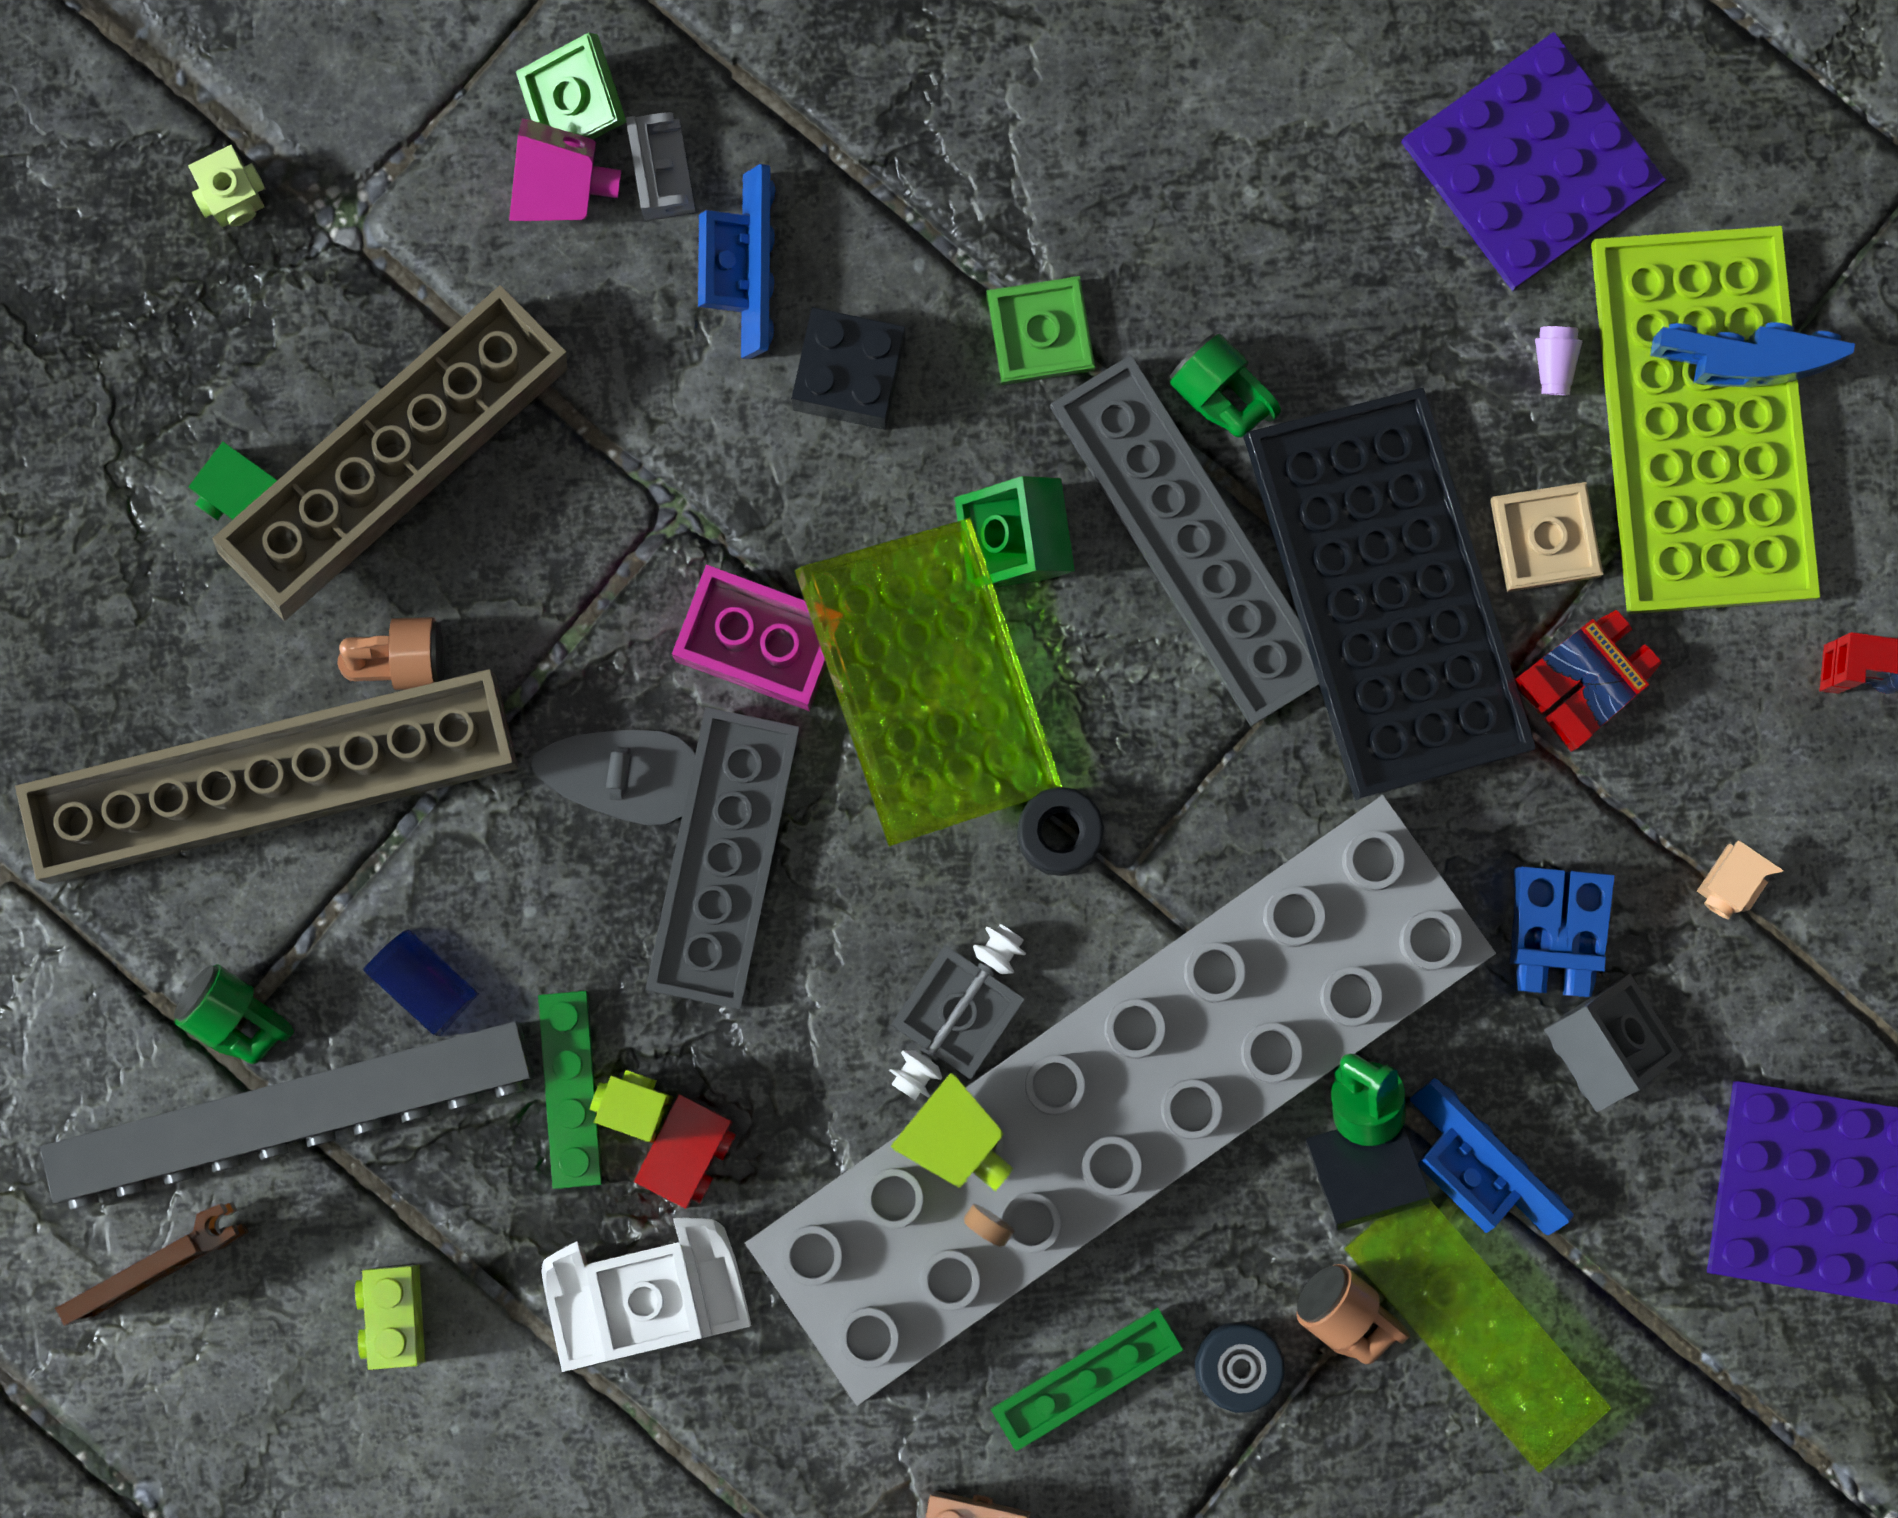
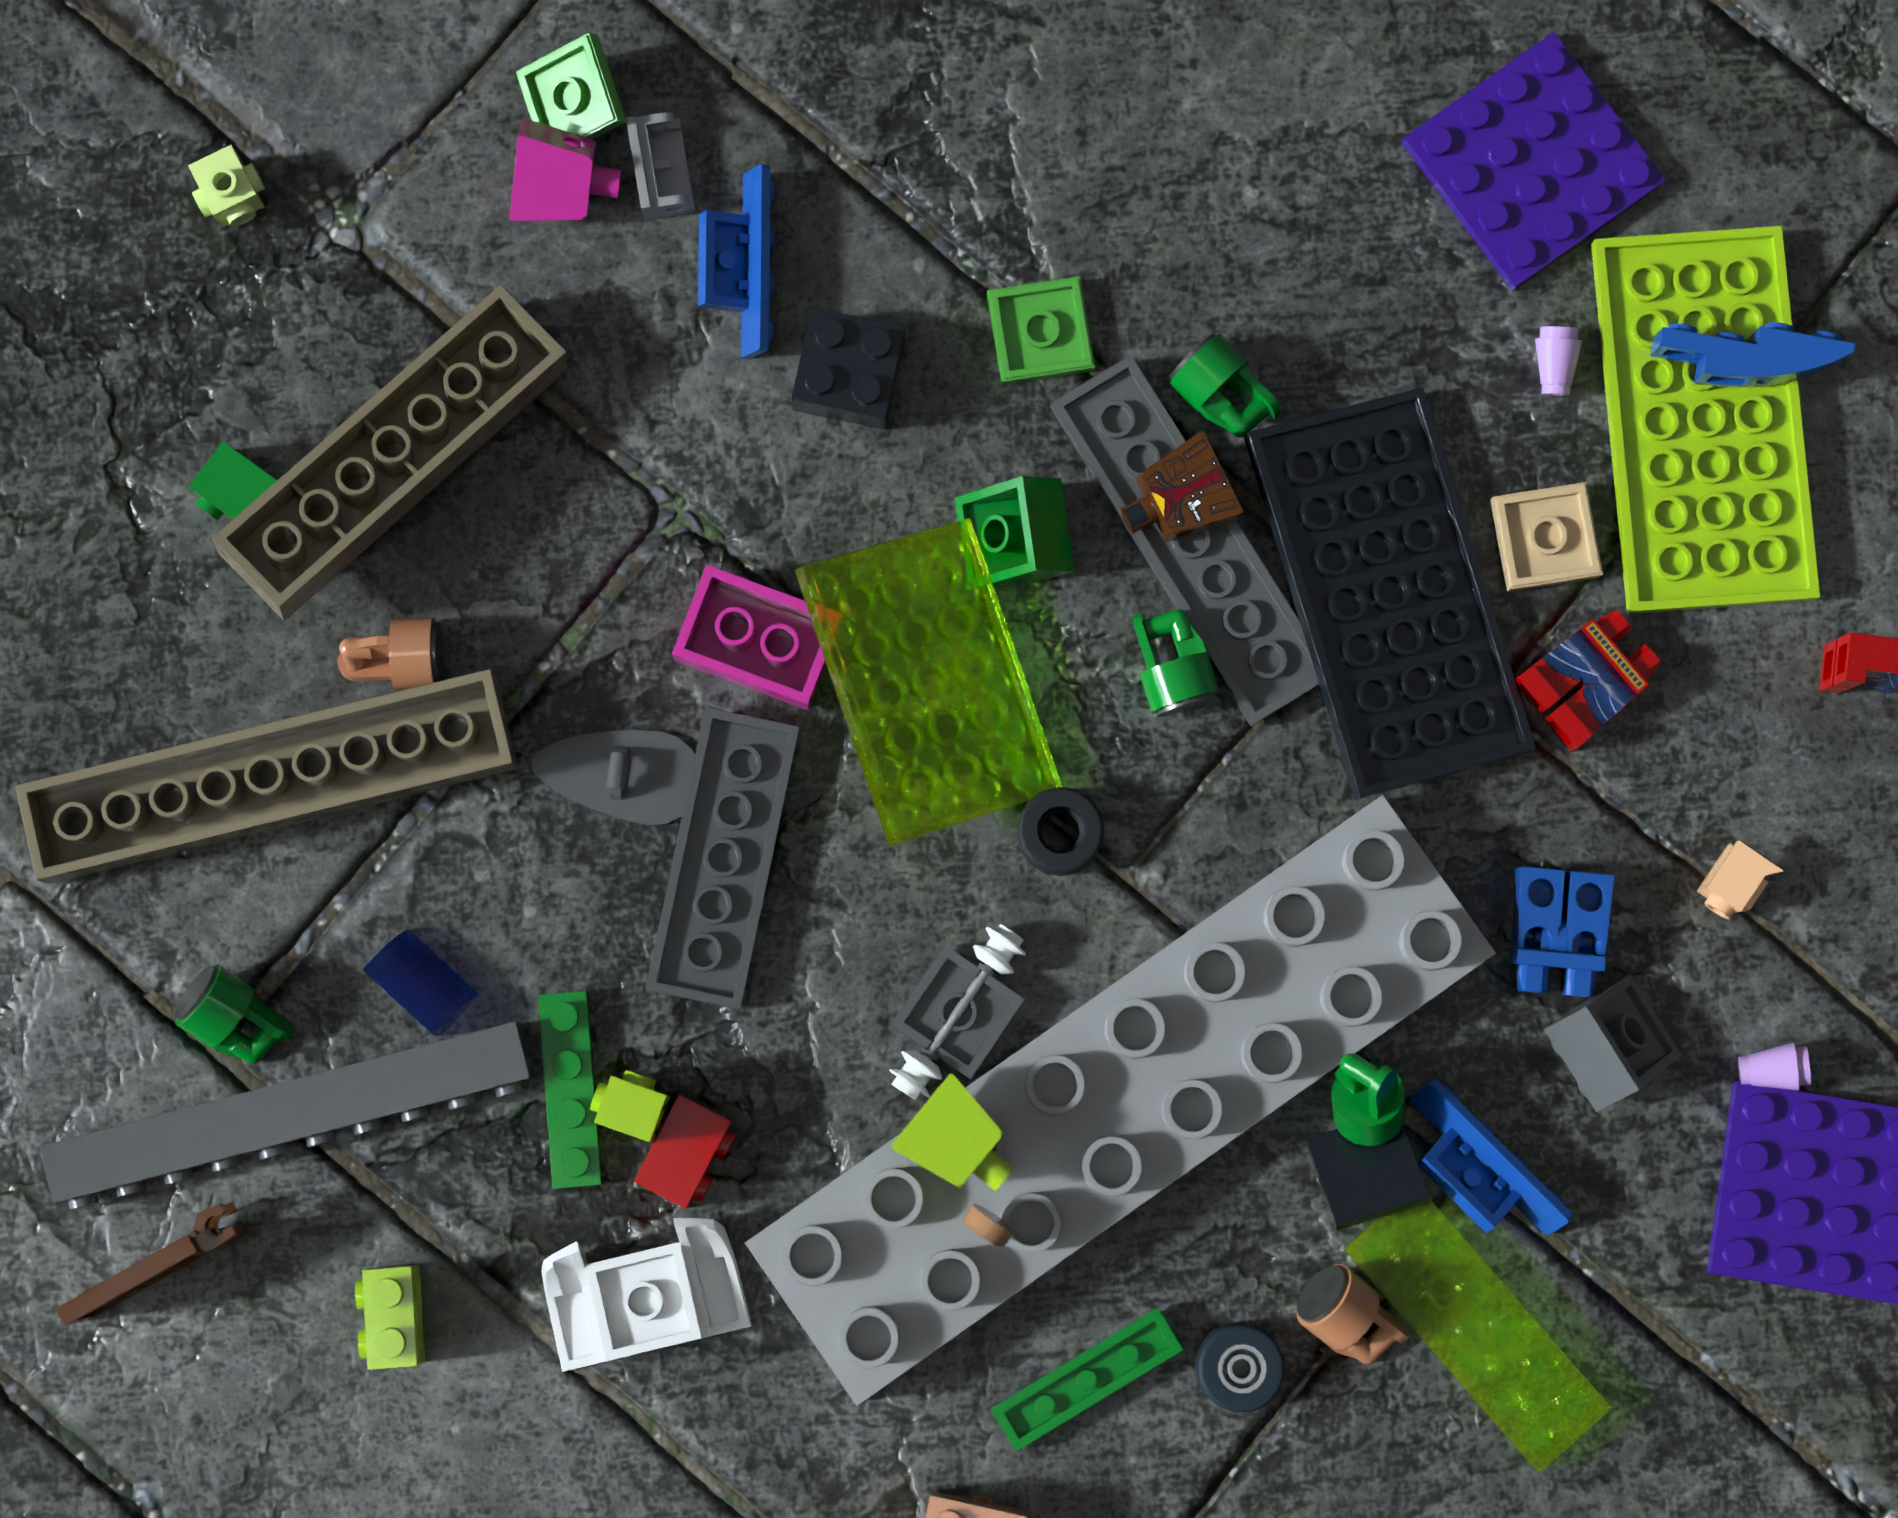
(1180, 682): none -> green piece
(1184, 493): none -> reddish brown torso
(1776, 1067): none -> lavender cone

